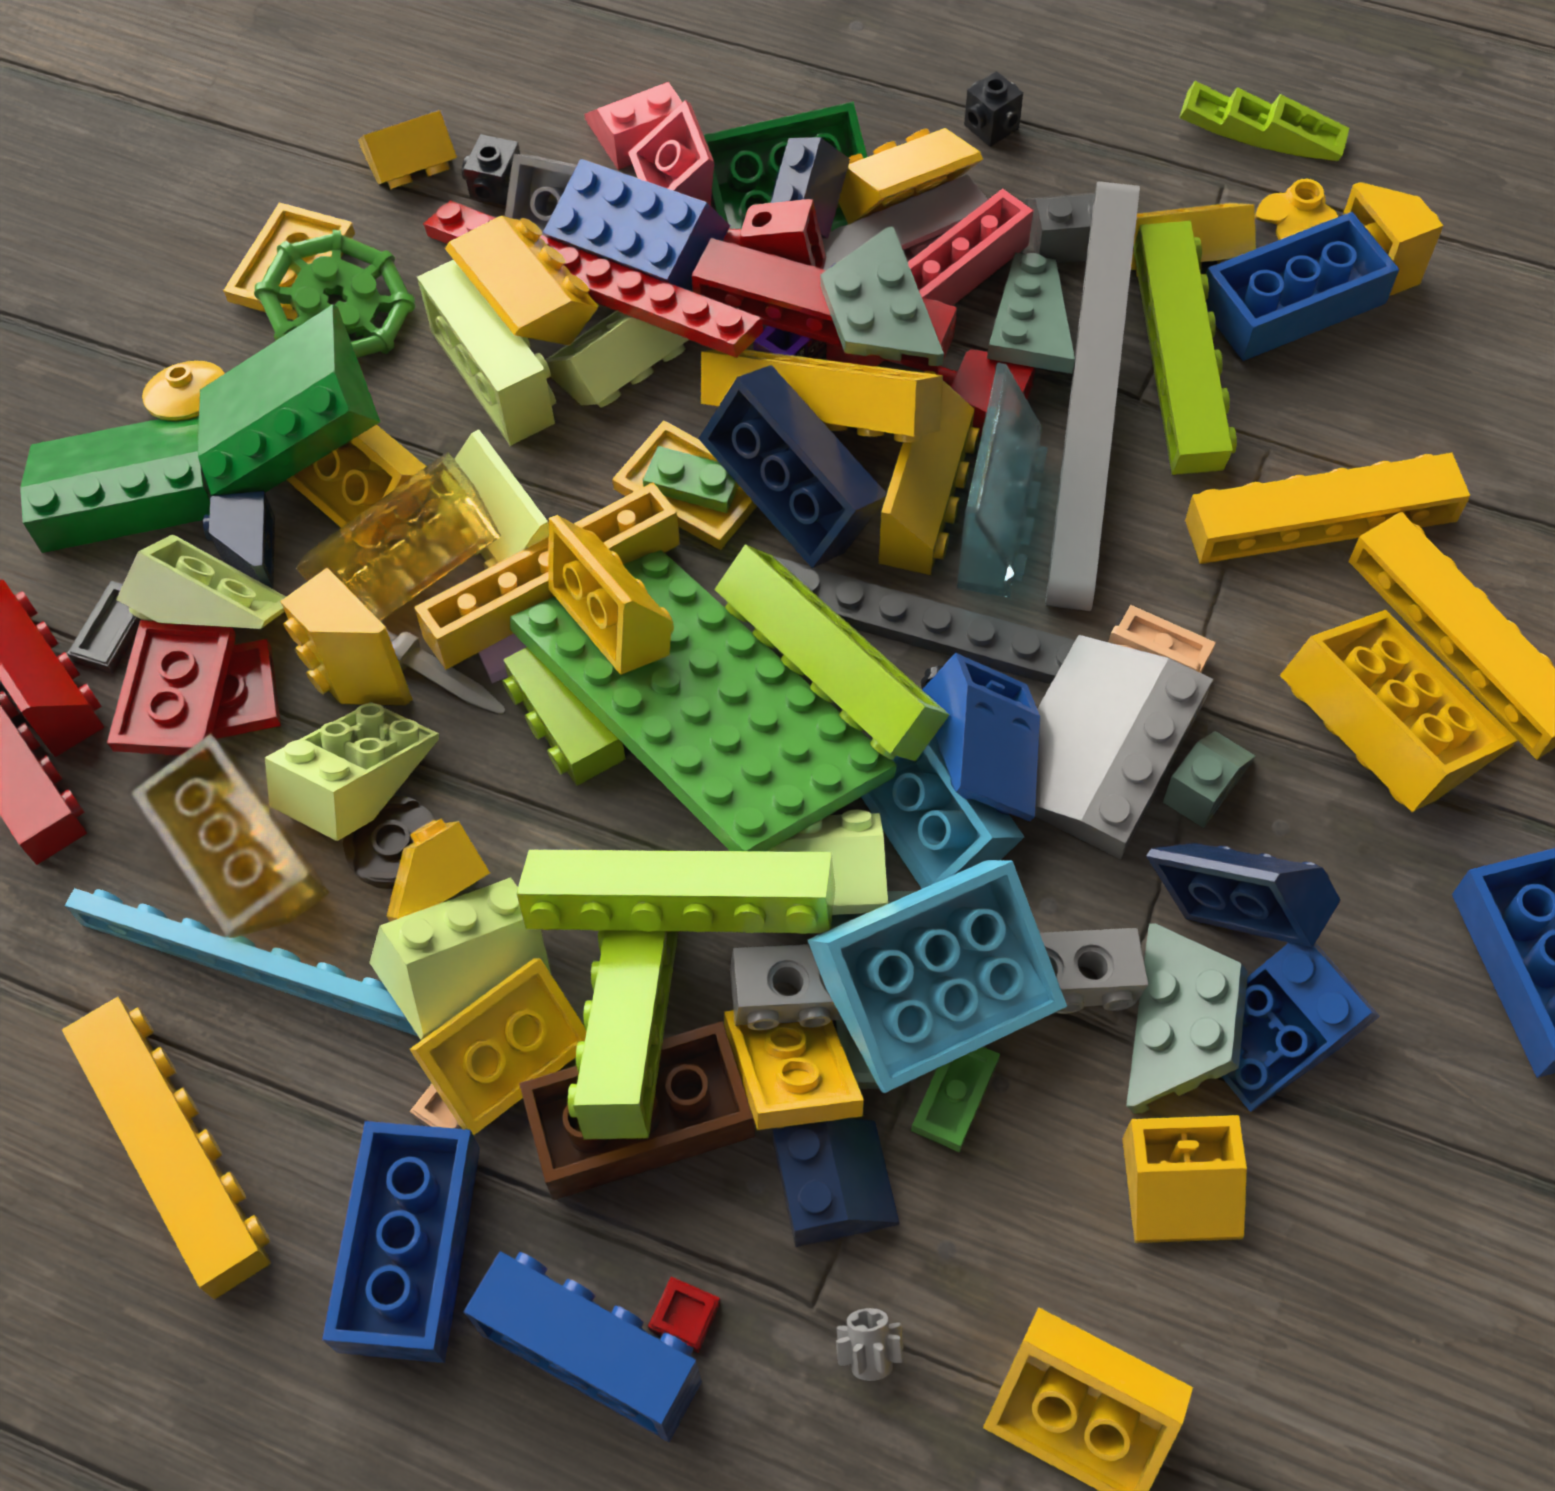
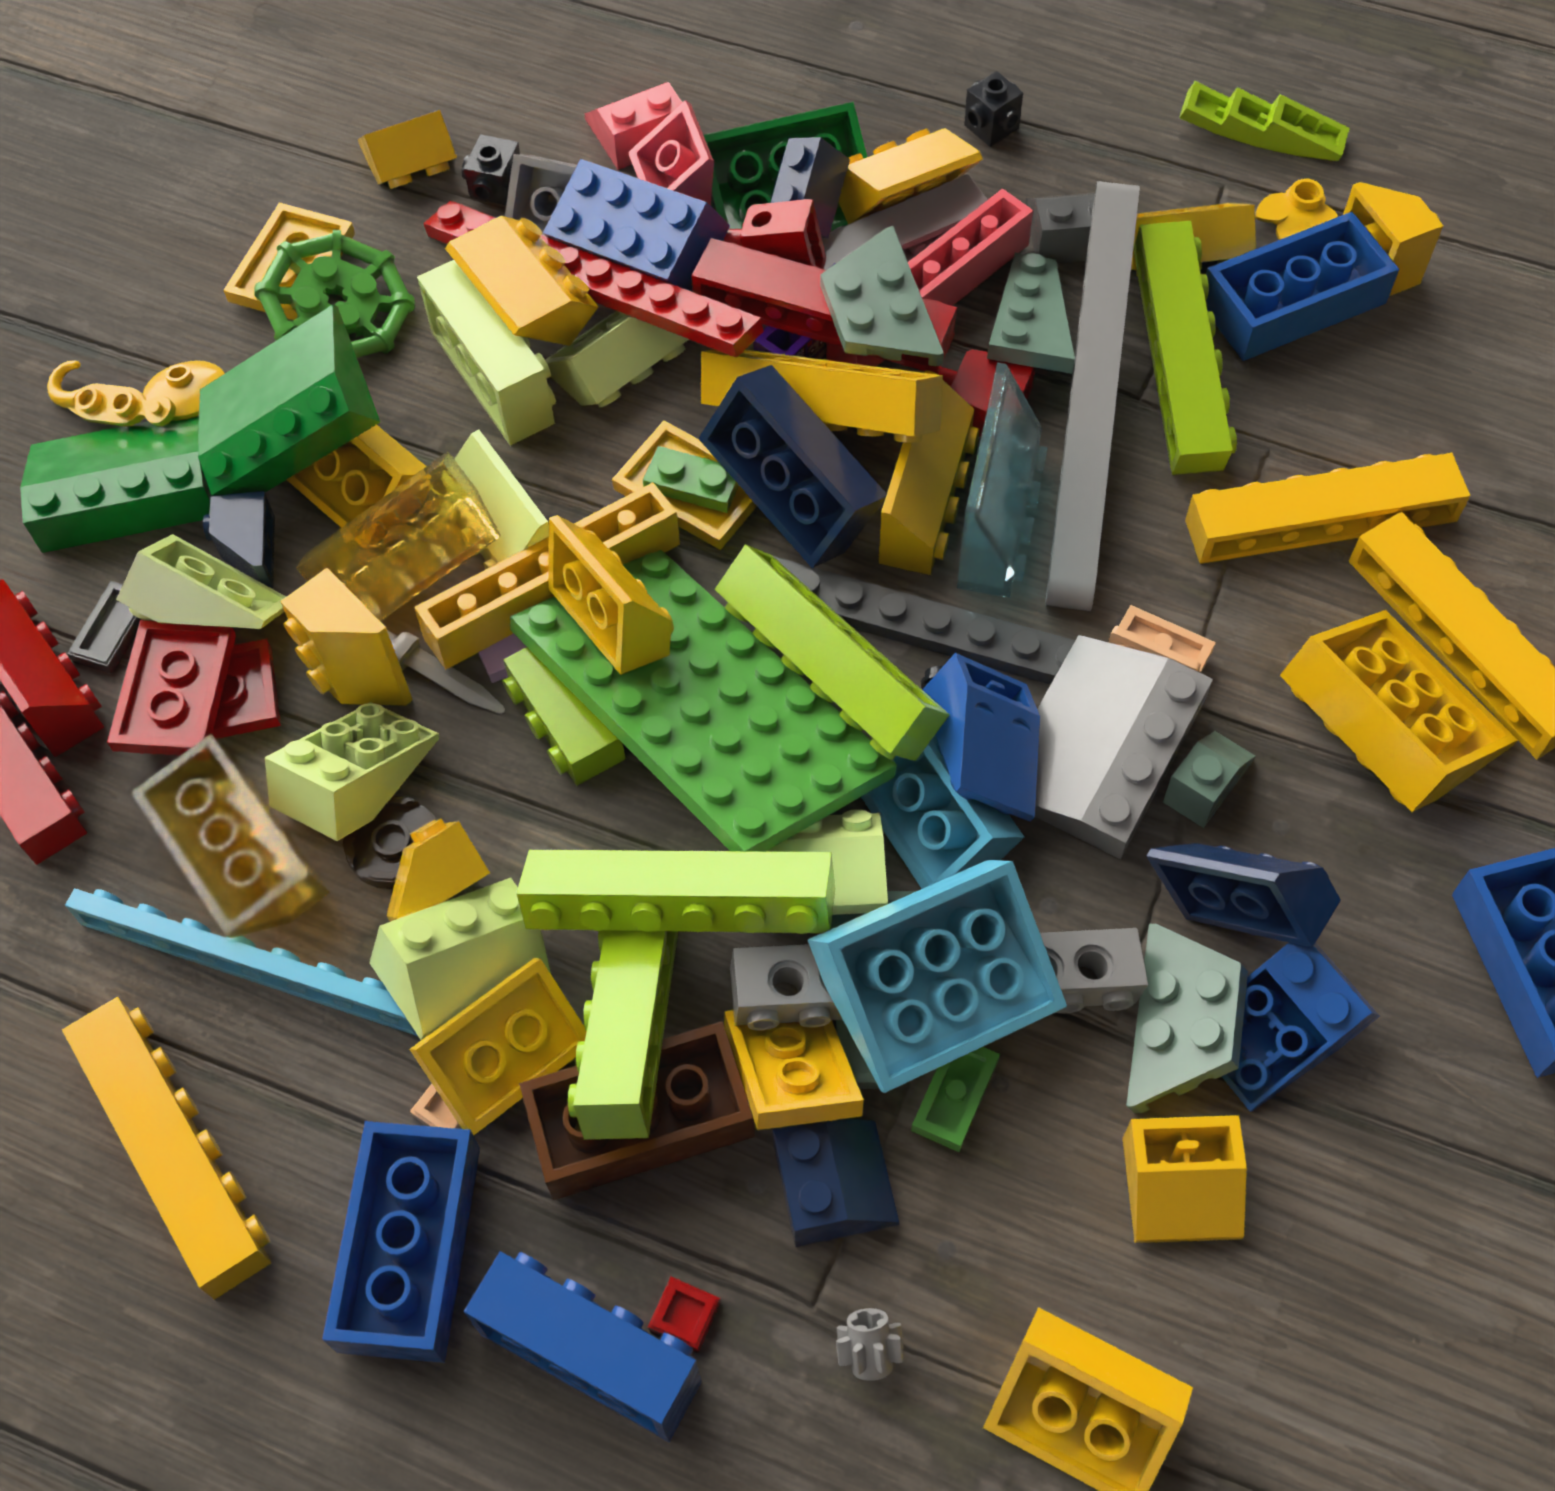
(107, 402): none -> yellow piece

